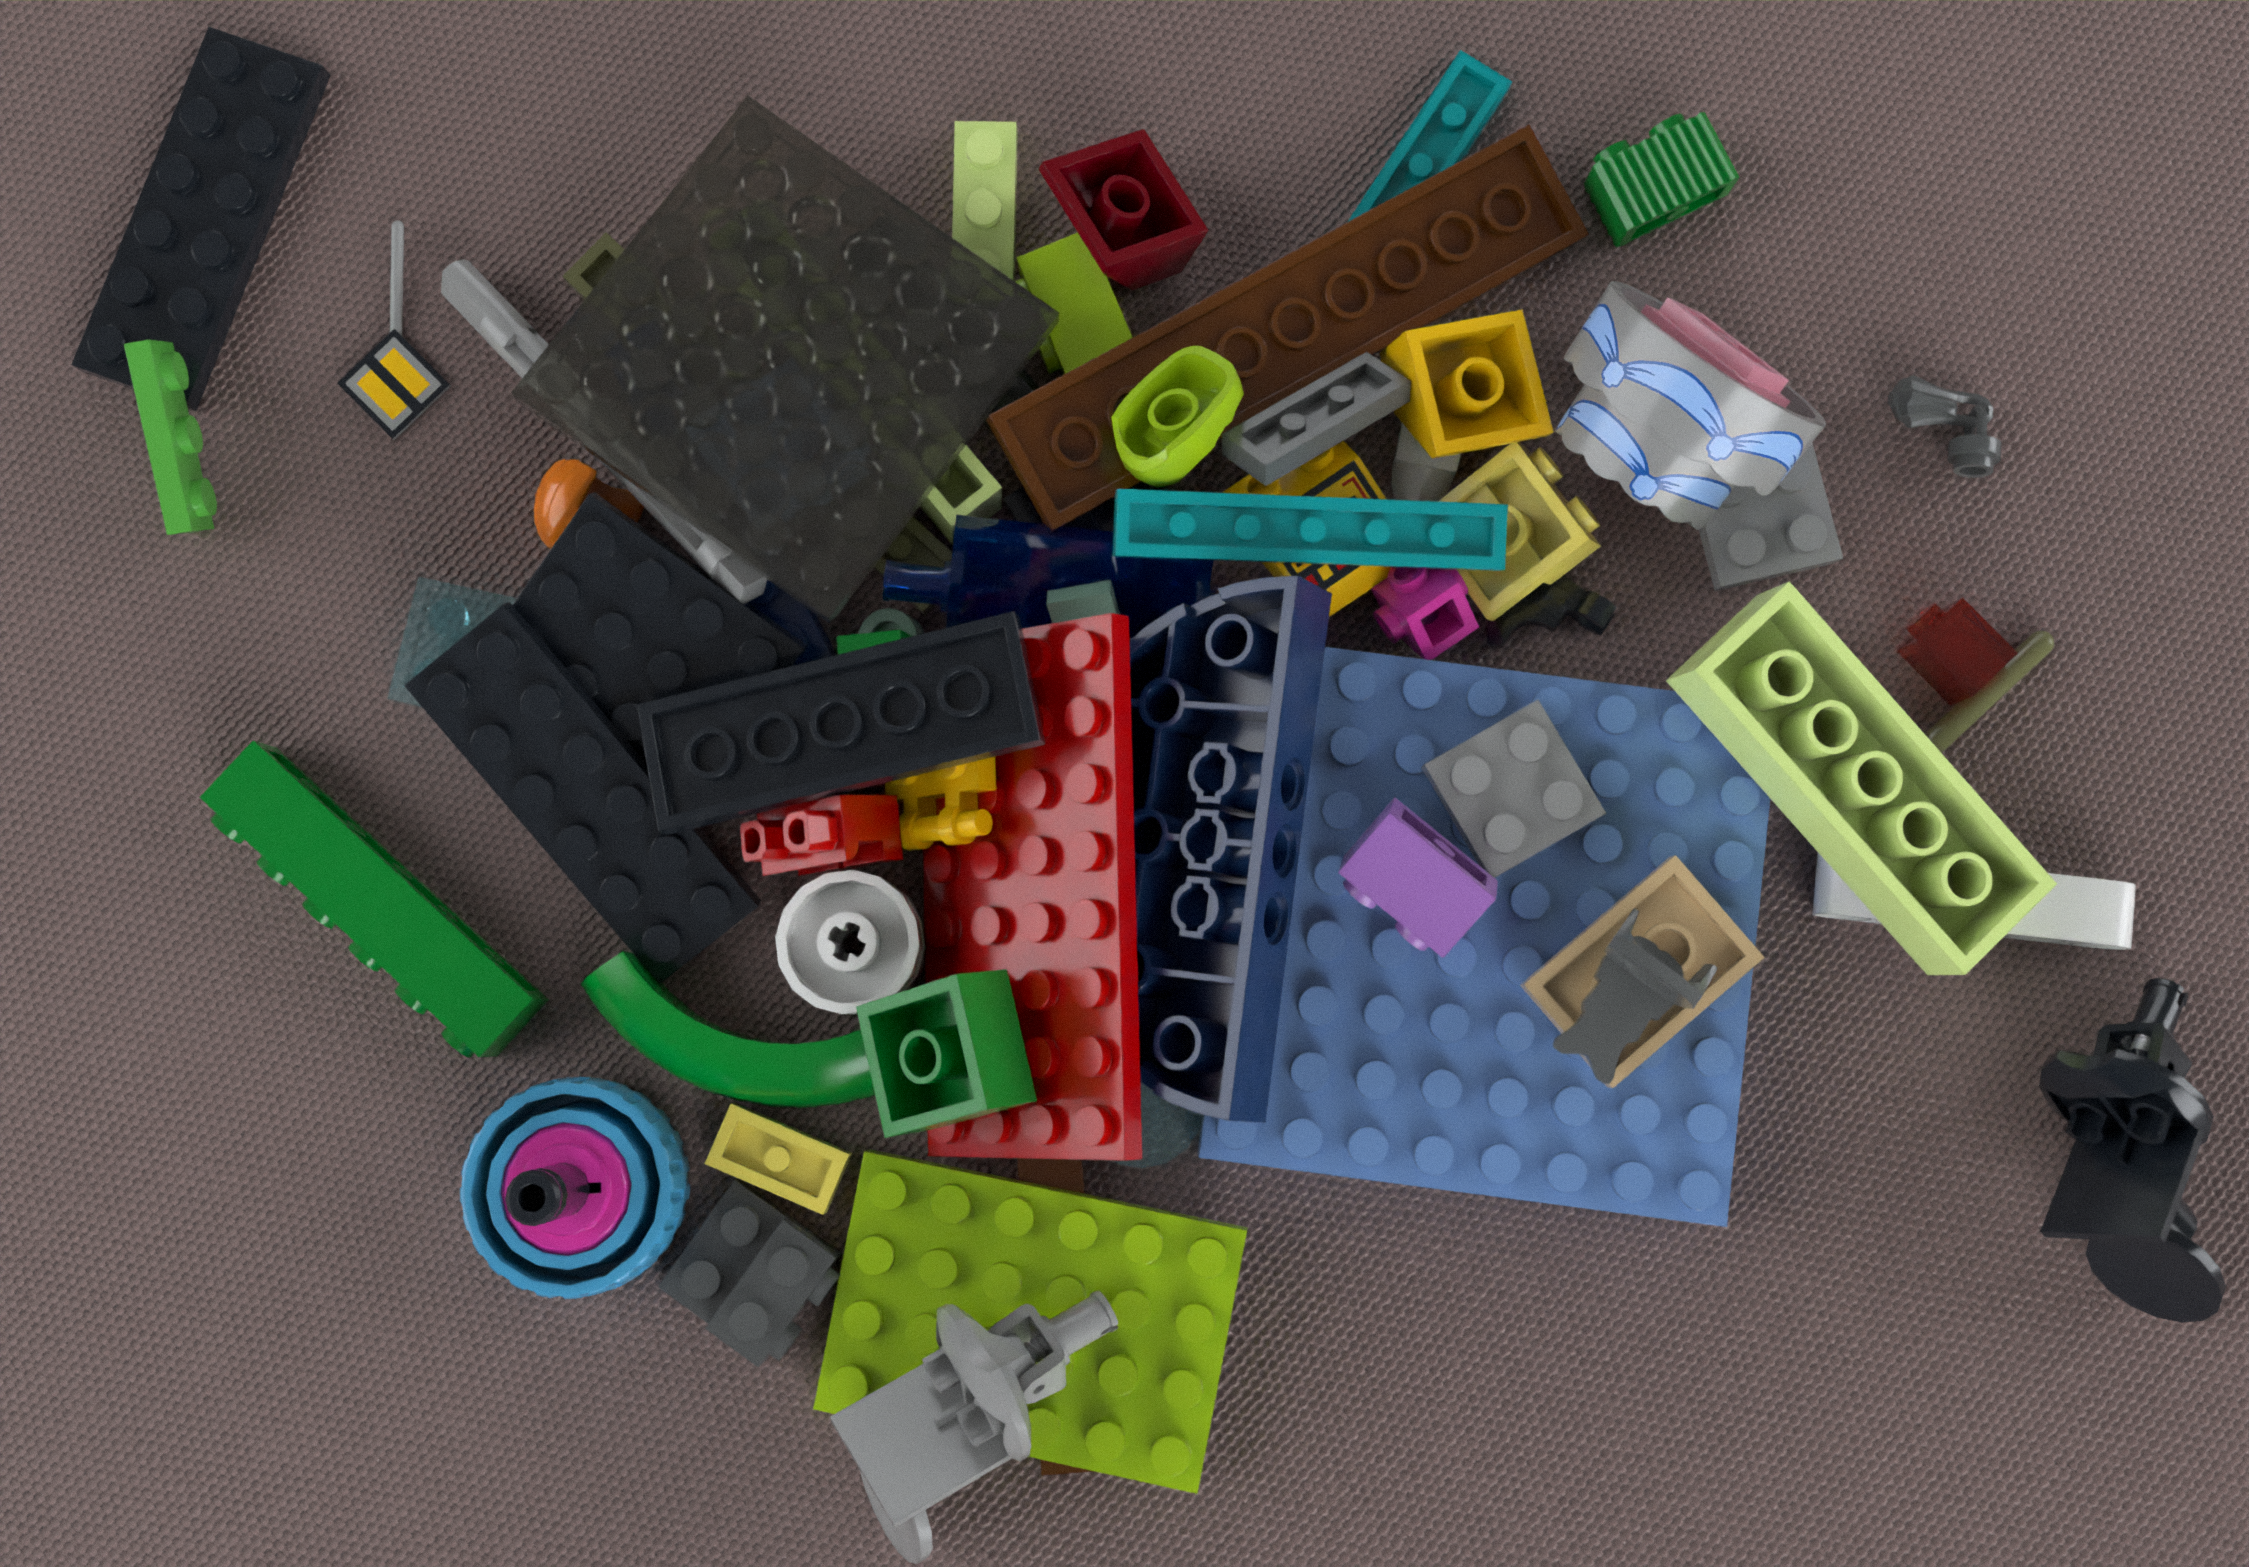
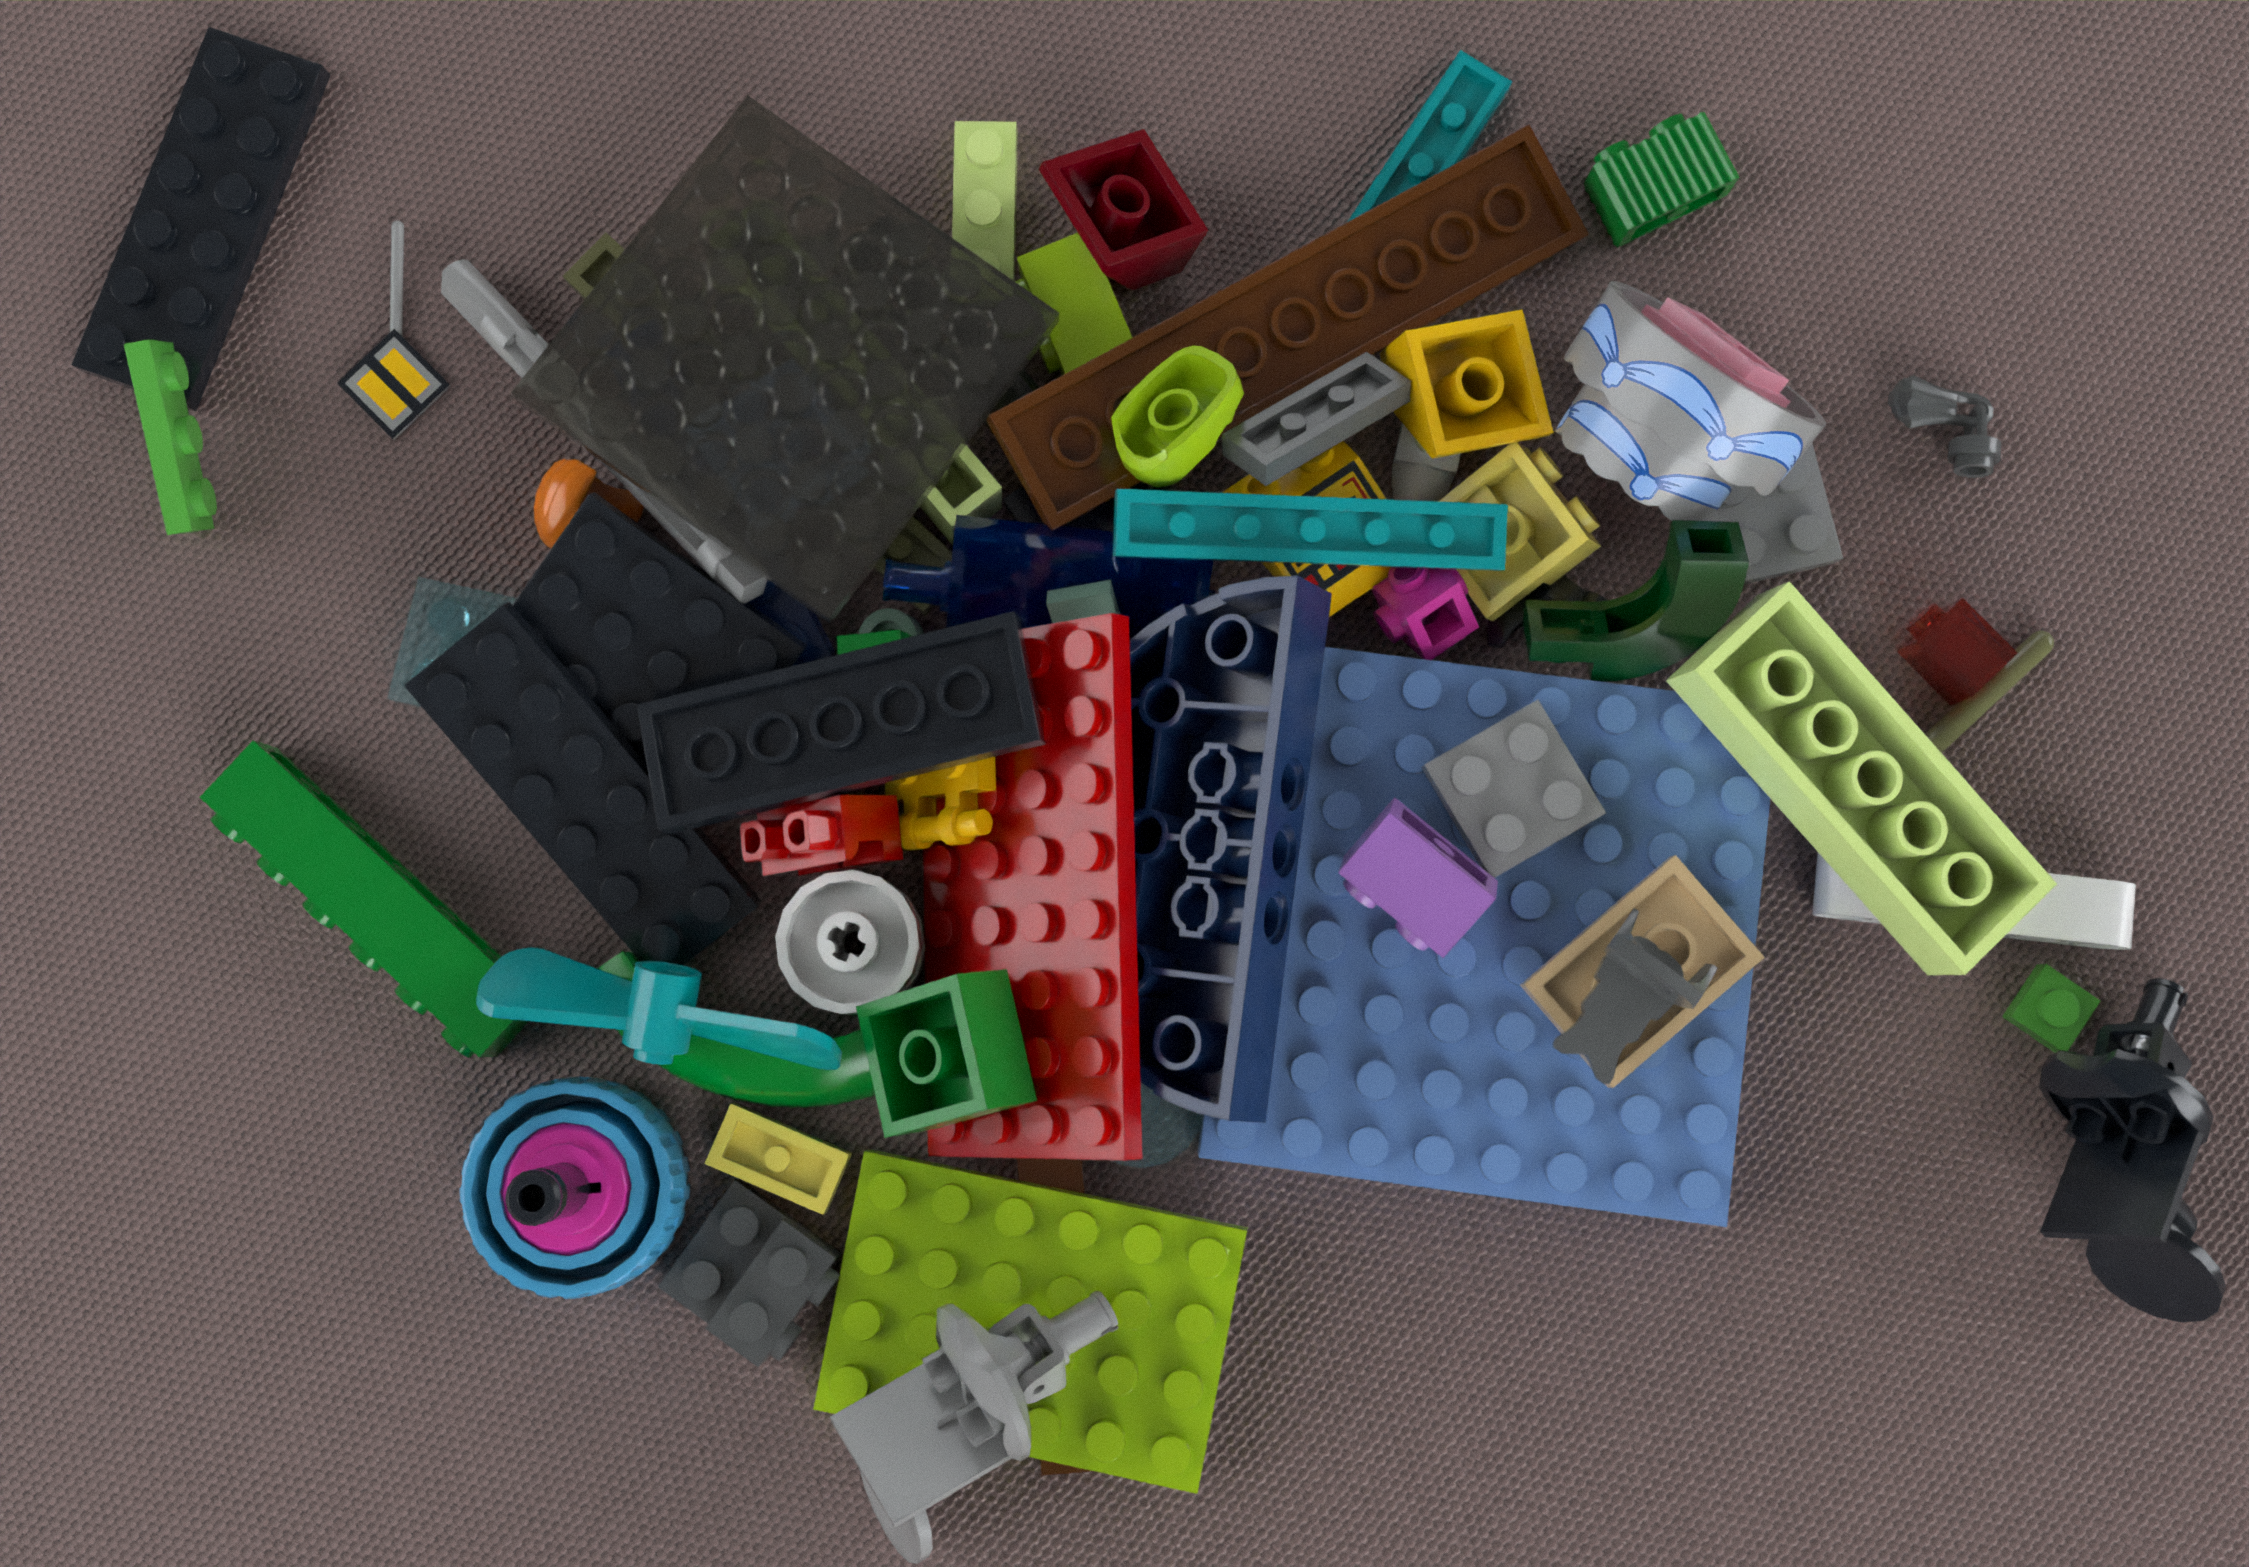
(652, 1009): none -> teal piece
(1656, 622): none -> dark green arch
(2051, 1008): none -> bright green plate

